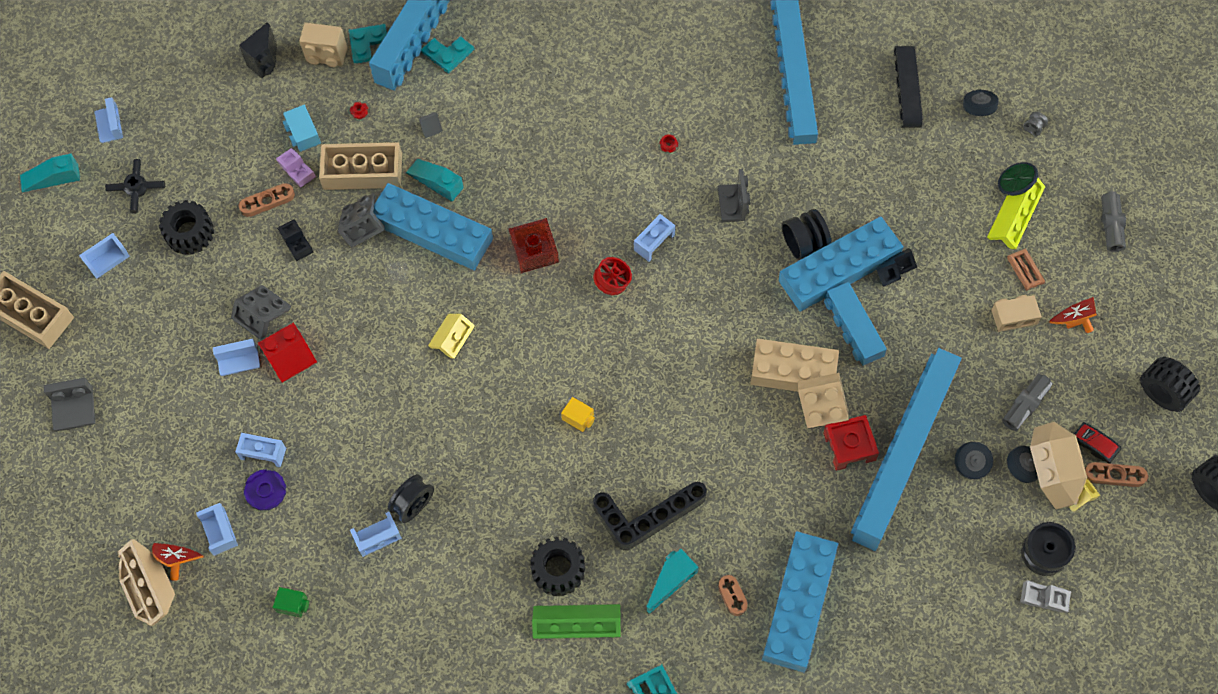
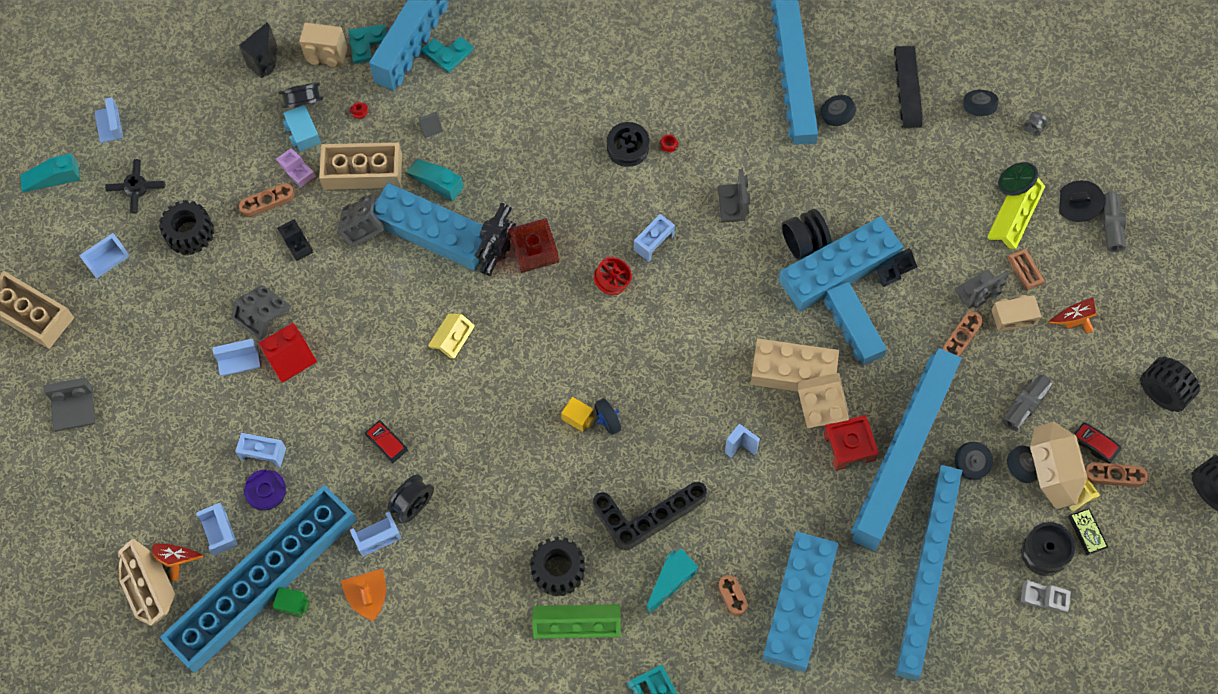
(257, 579): none -> dark azure brick
(301, 95): none -> black wheel
(366, 593): none -> orange shield
(386, 441): none -> slope
(495, 239): none -> black piece
(607, 416): none -> black wheel
(629, 134): none -> black wheel
(741, 437): none -> light blue panel
(838, 110): none -> black wheel
(928, 573): none -> dark azure brick
(969, 333): none -> nougat beam
(981, 287): none -> dark grey bracket
(1081, 201): none -> black shield
(1088, 531): none -> tile

